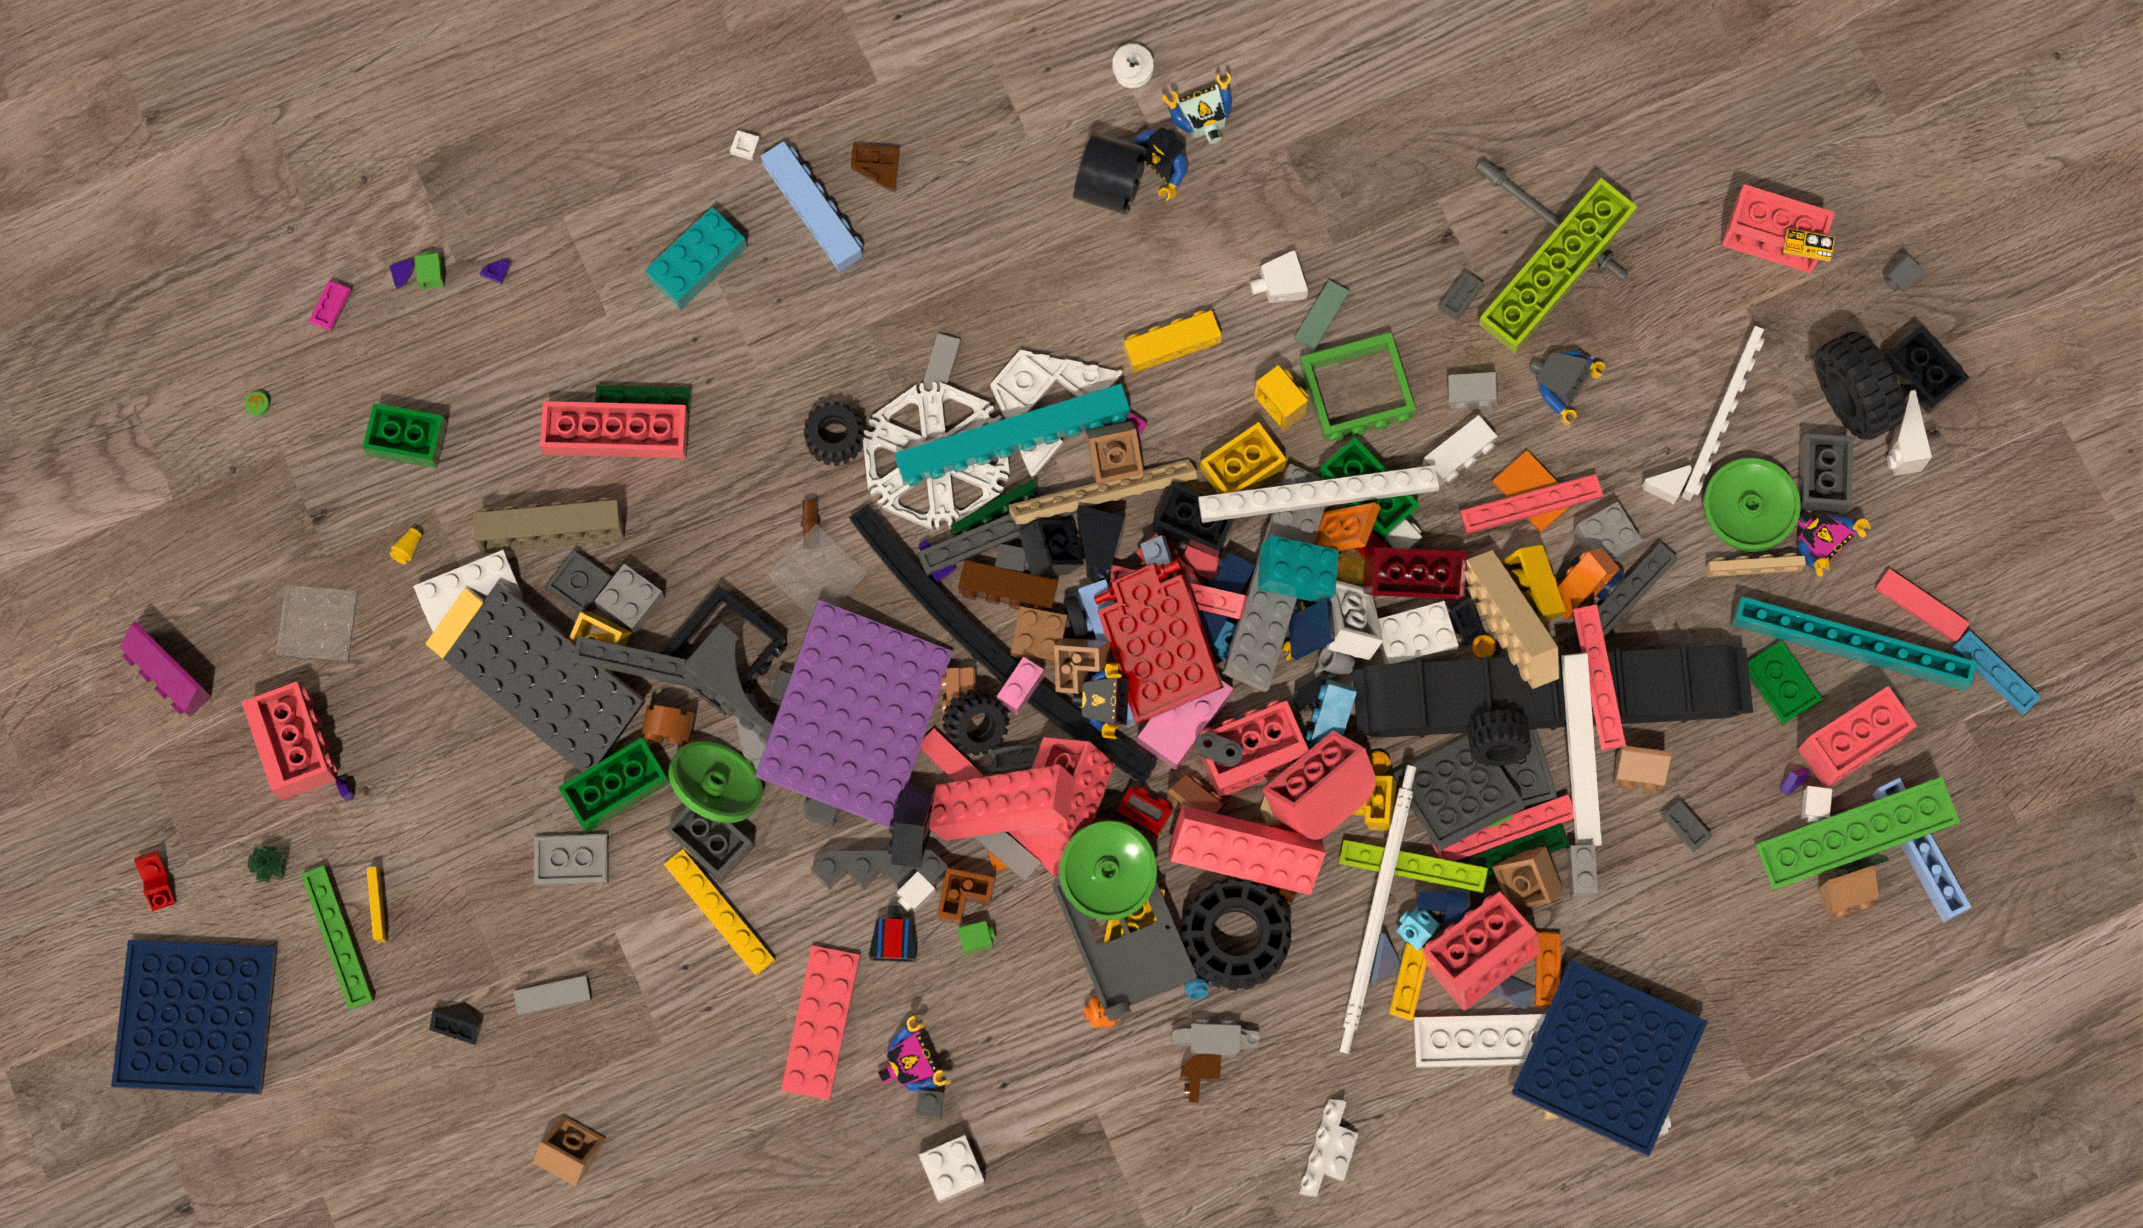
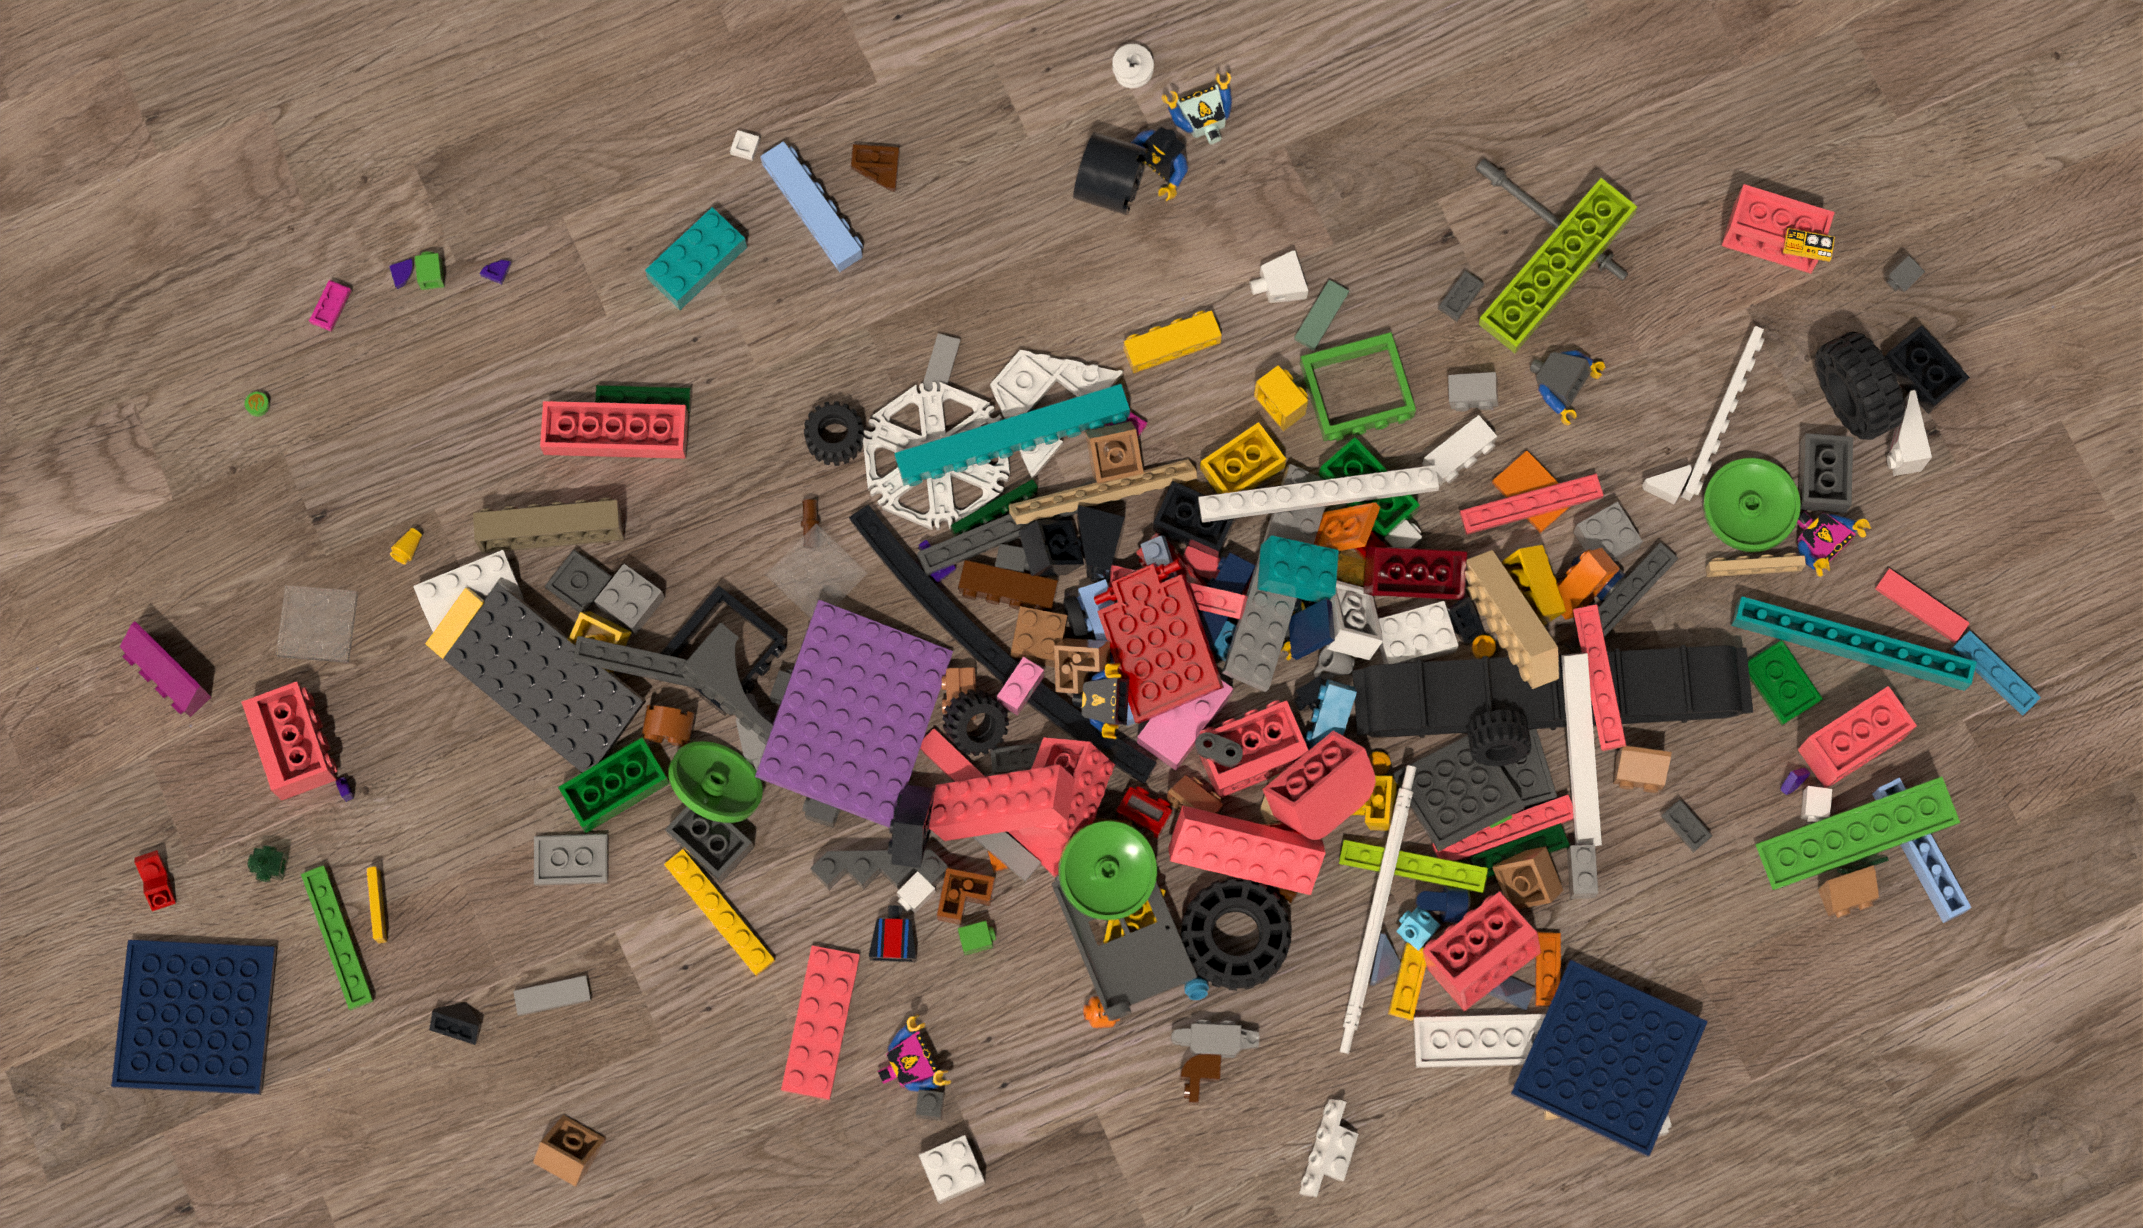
(404, 435): green brick -> none

